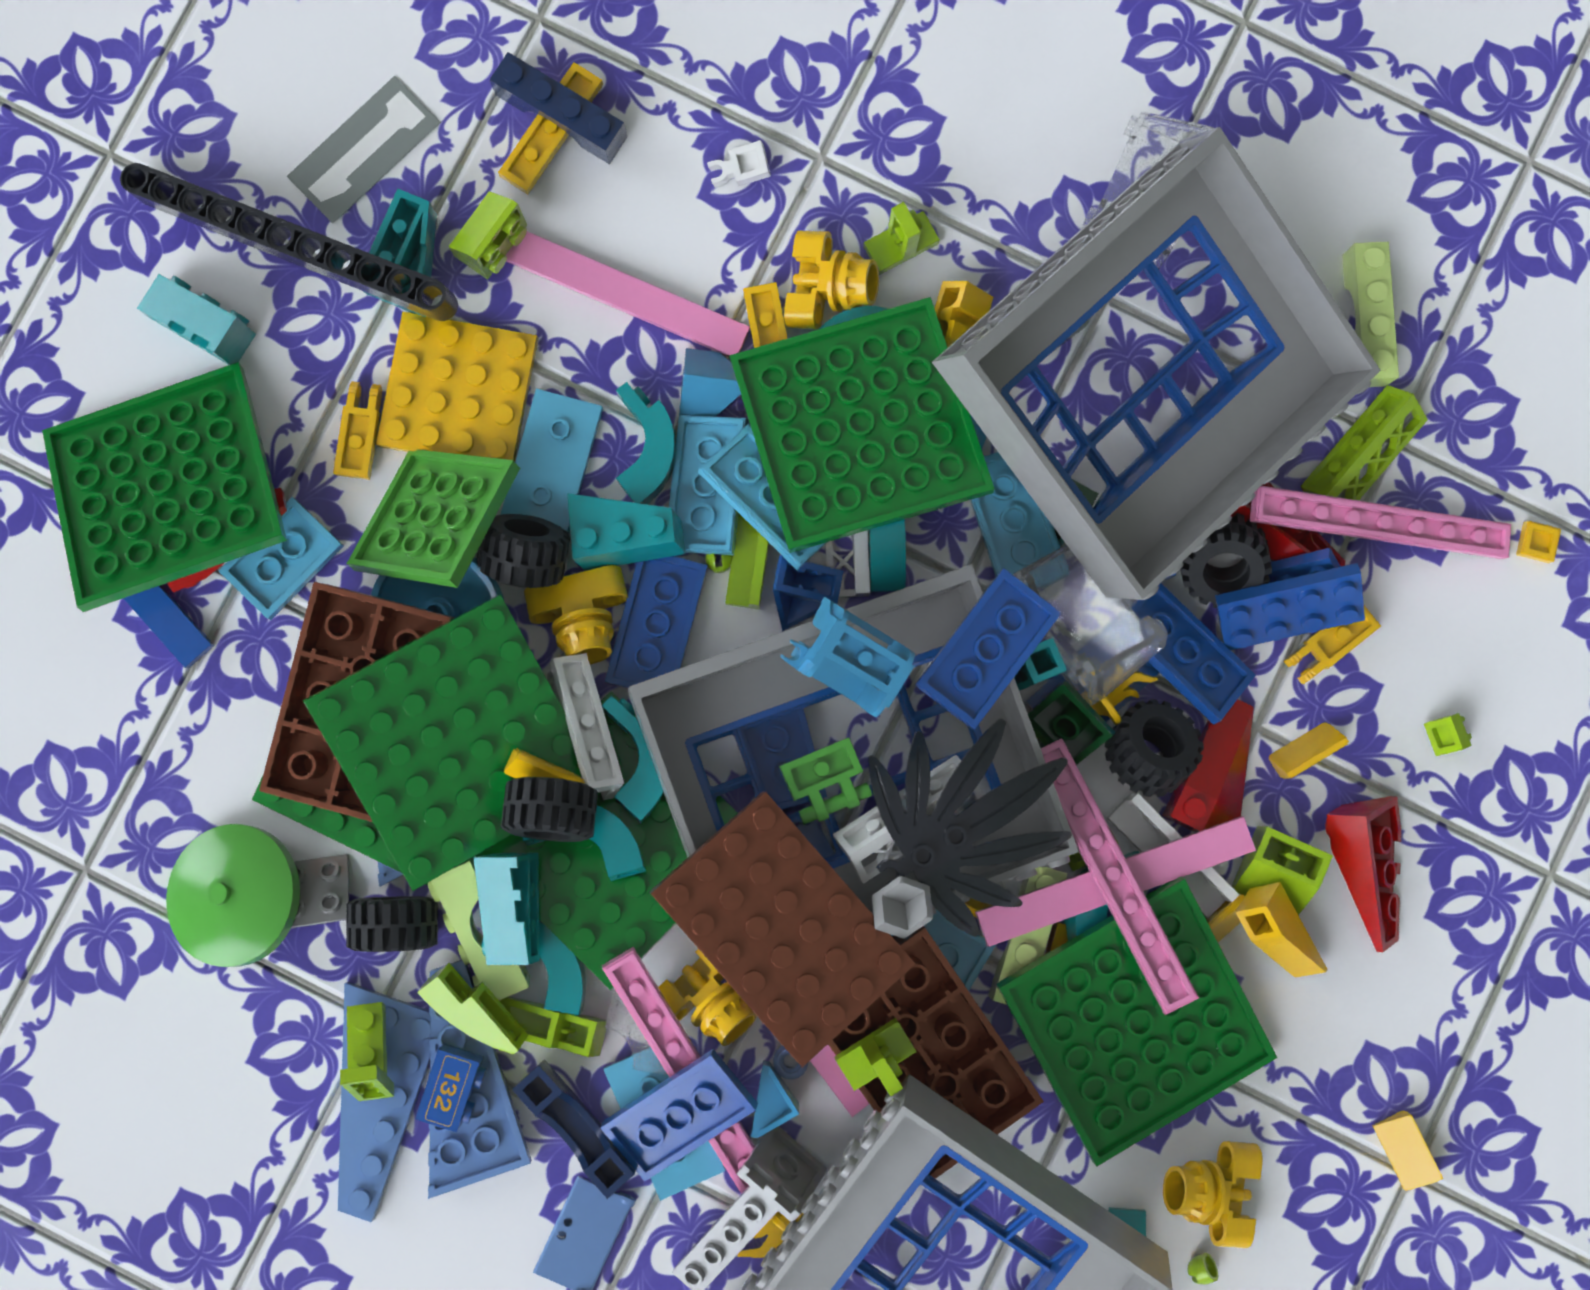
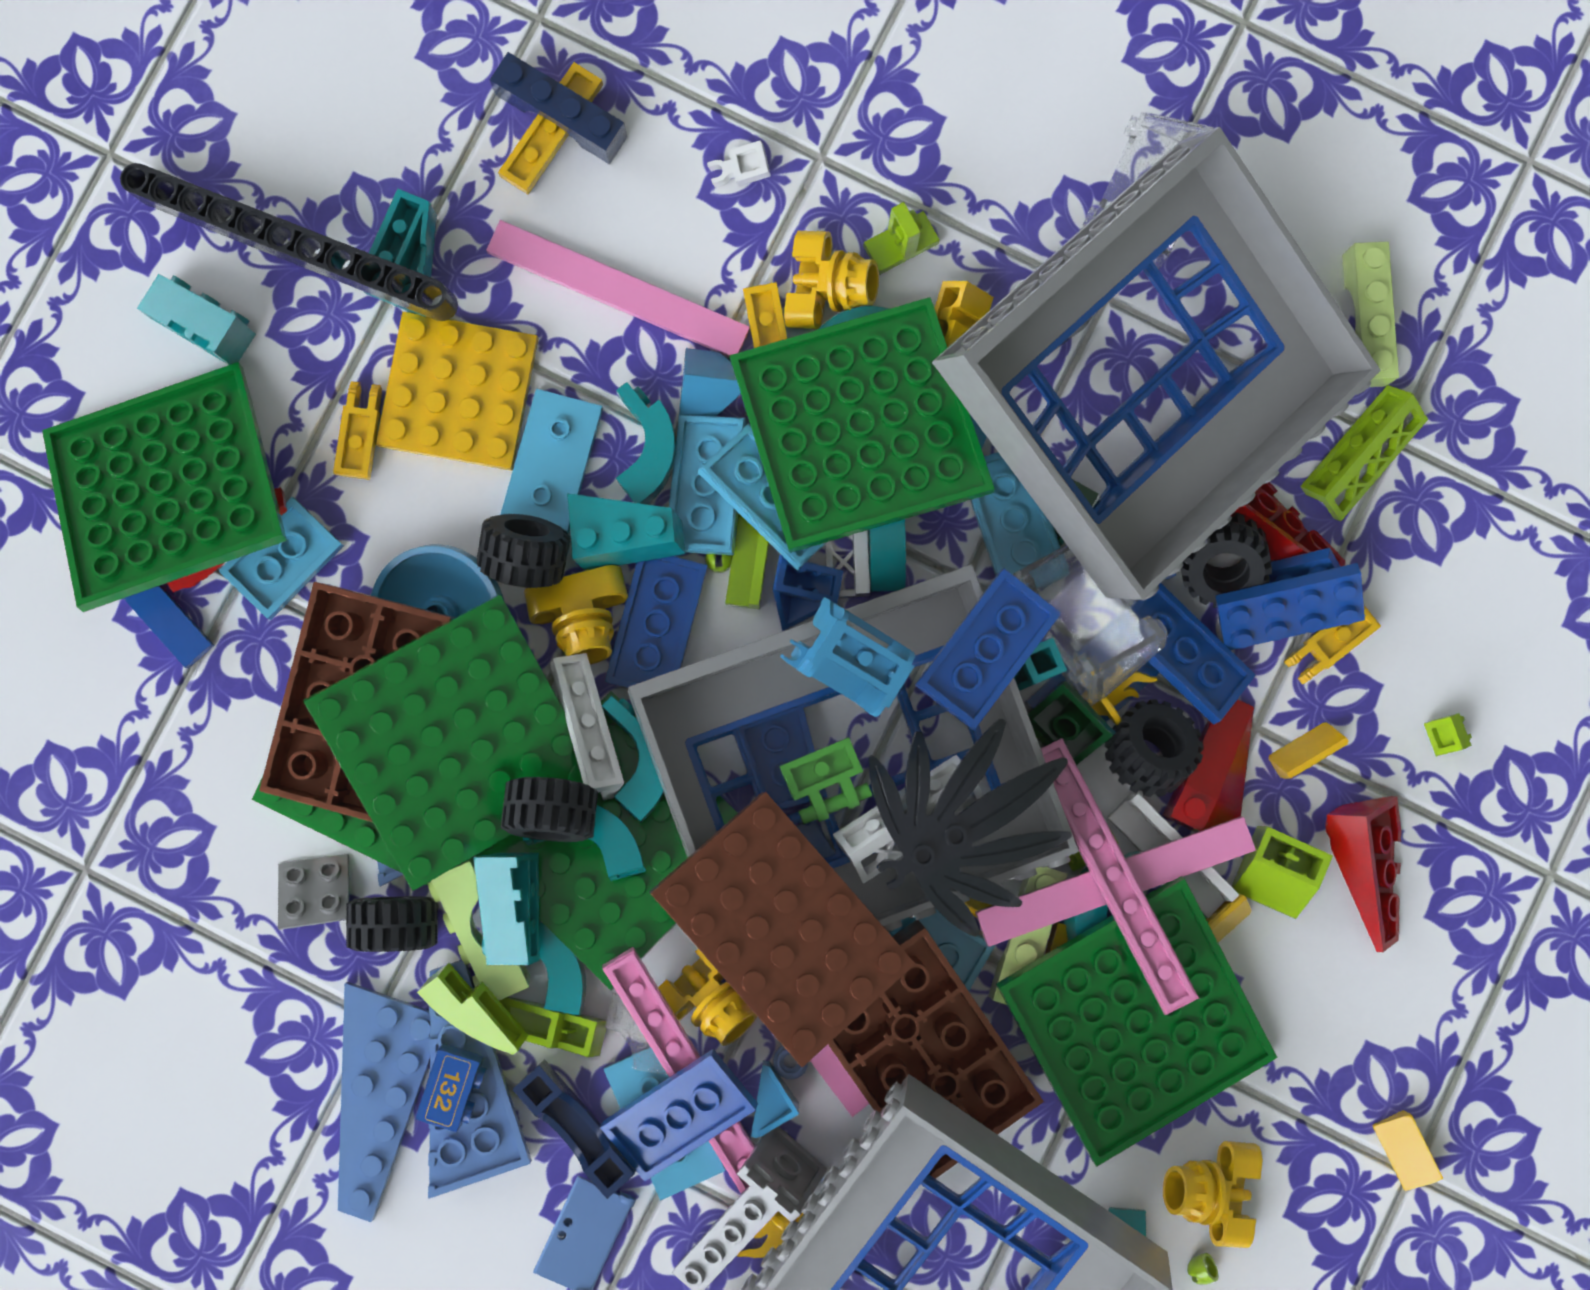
(233, 895): bright green dish -> none
(363, 149): light grey sticker -> none
(367, 1053): lime bracket -> none
(434, 517): bright green plate -> none
(490, 234): lime slope -> none
(527, 765): yellow slope -> none
(877, 1057): lime bracket -> none
(902, 907): light grey panel -> none
(1278, 930): yellow slope -> none
(1380, 522): bright pink tile -> none
(1538, 542): yellow tile -> none

